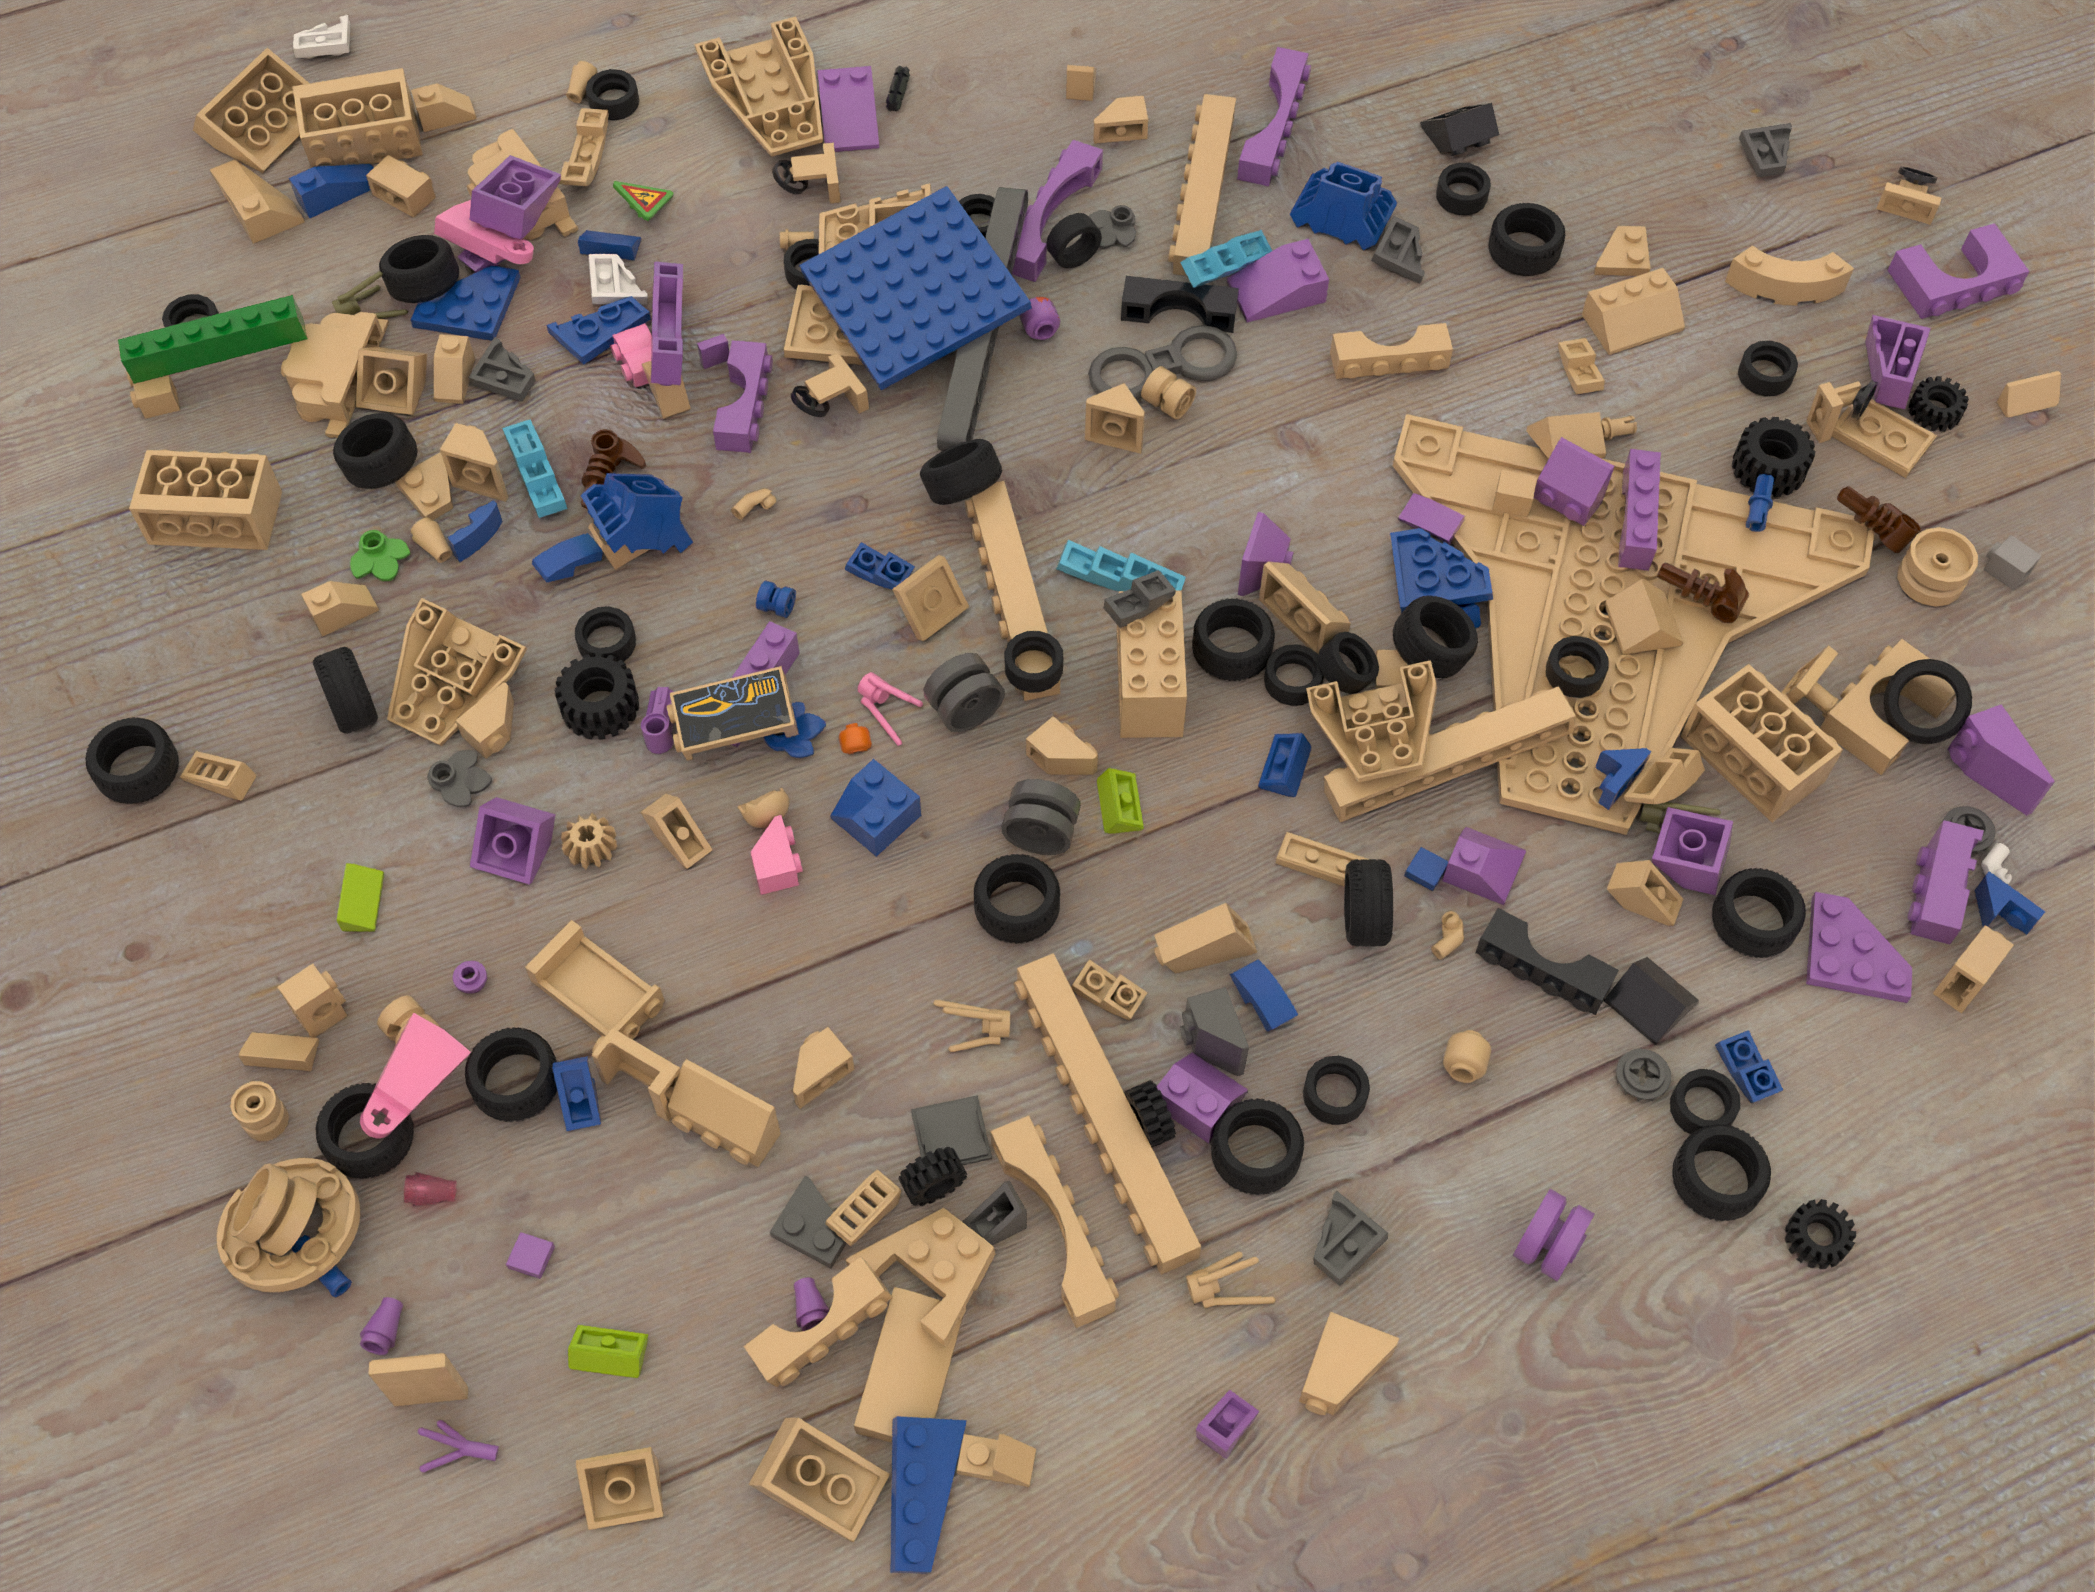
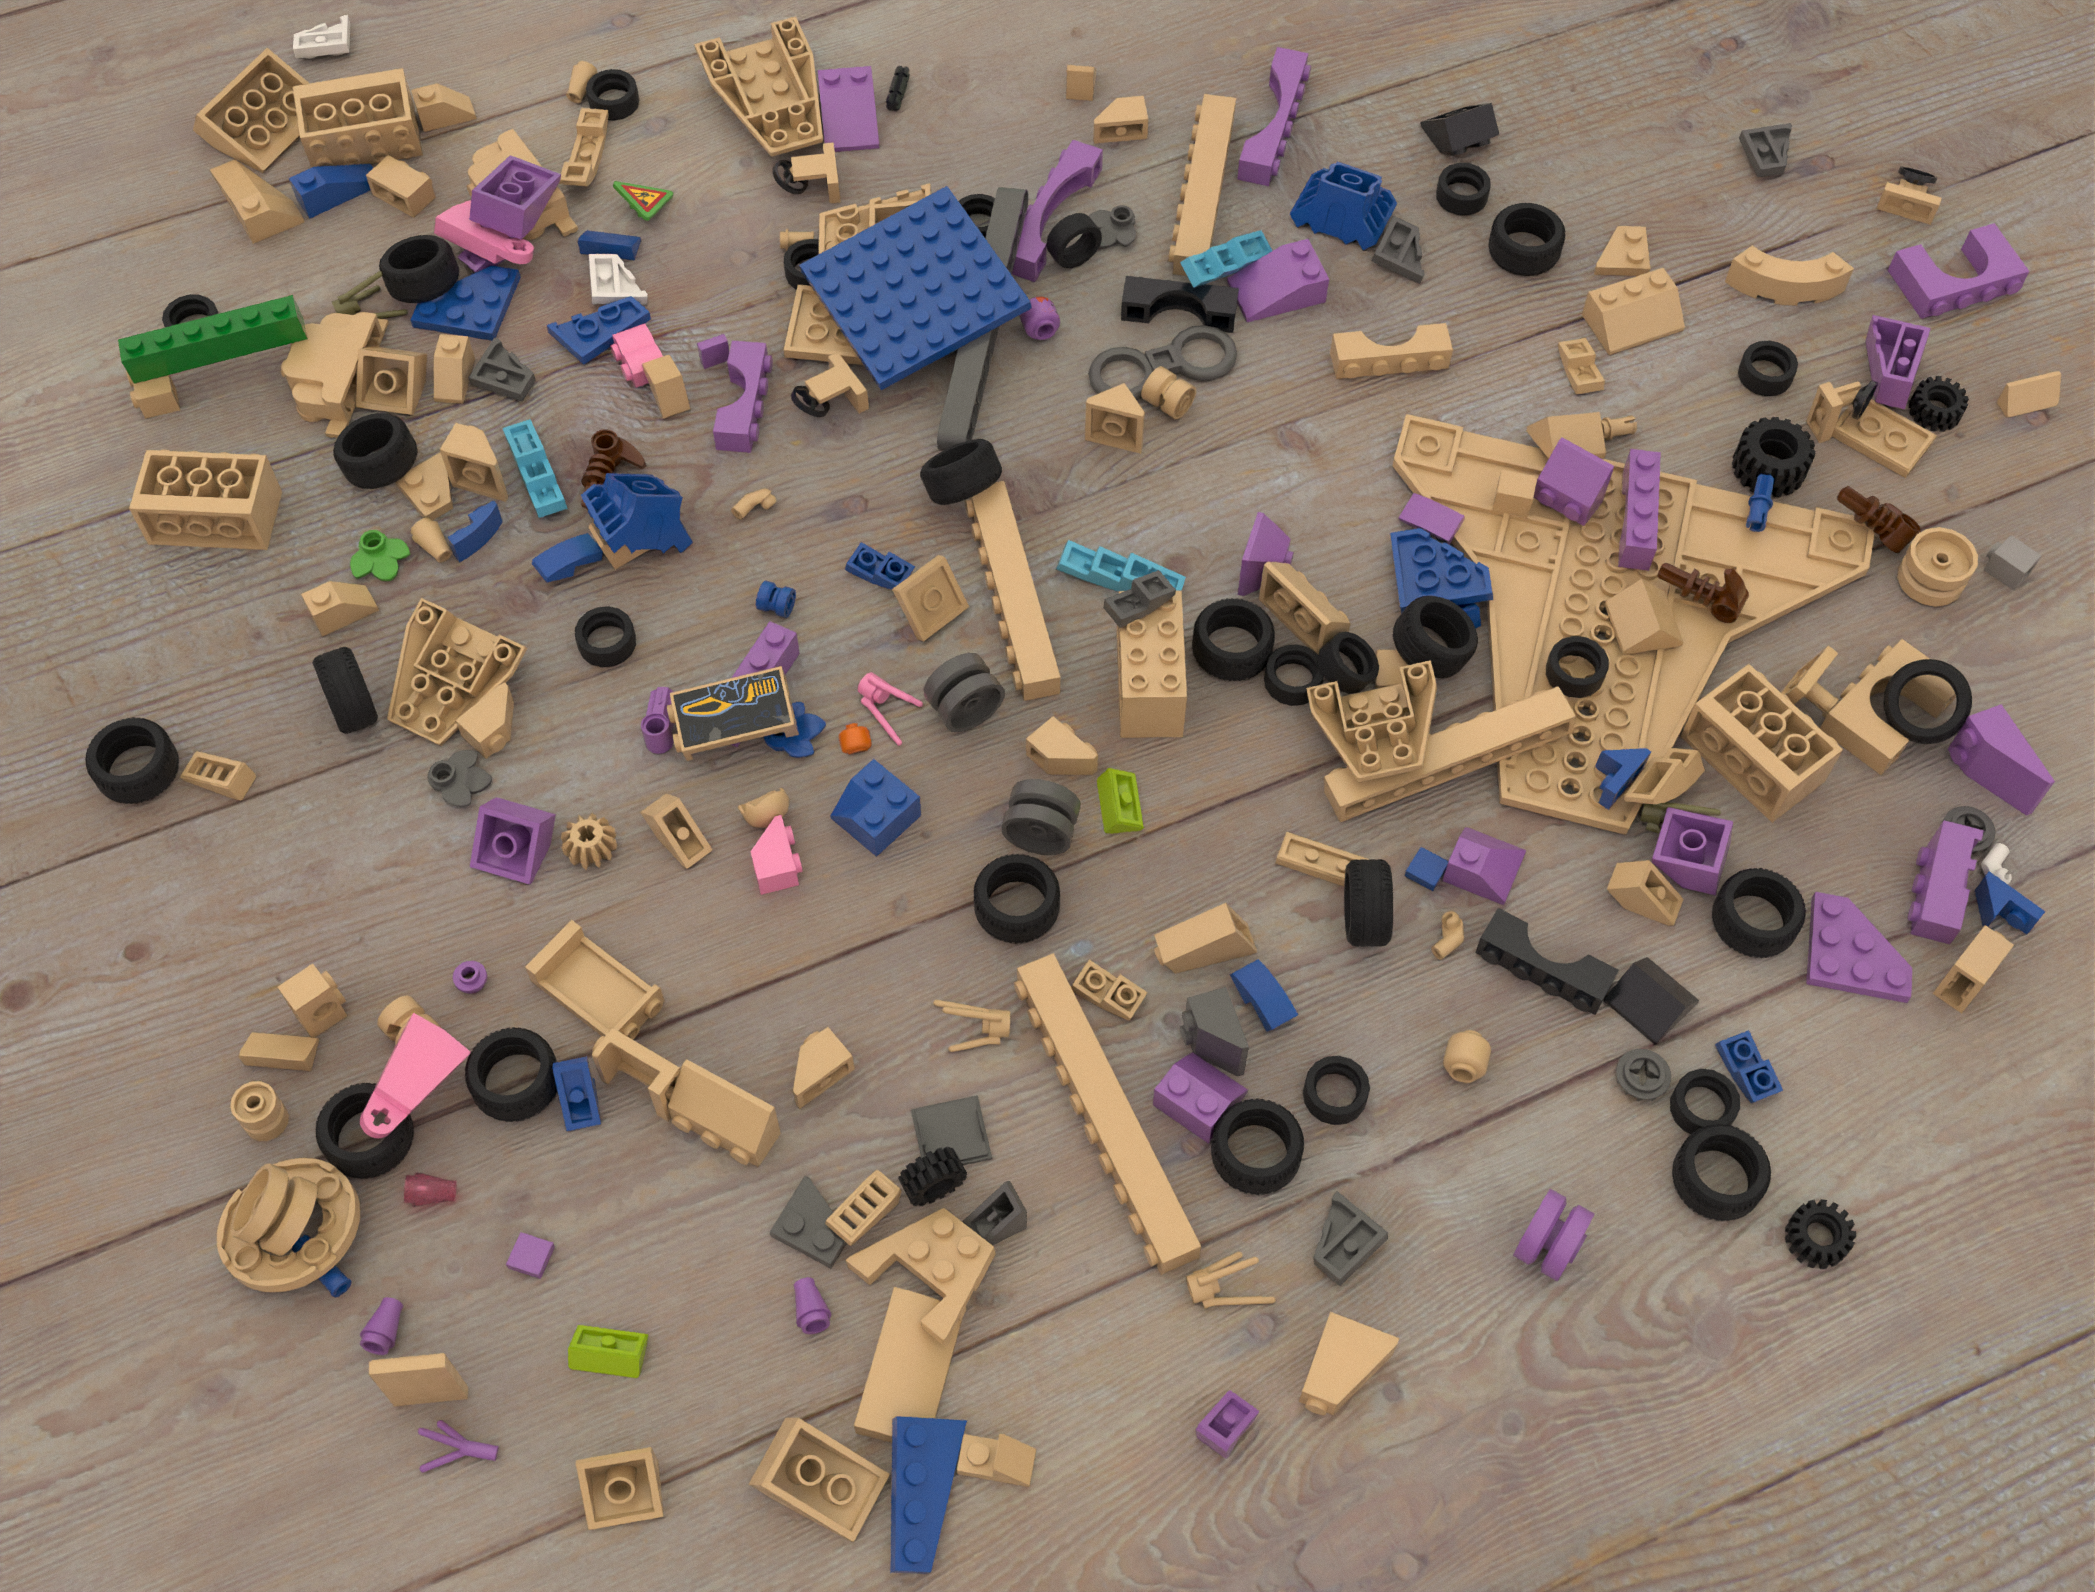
(360, 898): lime slope -> none
(596, 675): black tyre -> none
(666, 324): medium lavender arch -> none
(856, 1296): tan arch -> none
(1024, 1158): tan arch -> none
(1033, 681): black tyre -> none
(1151, 1112): black tyre -> none
(1285, 764): blue slope -> none

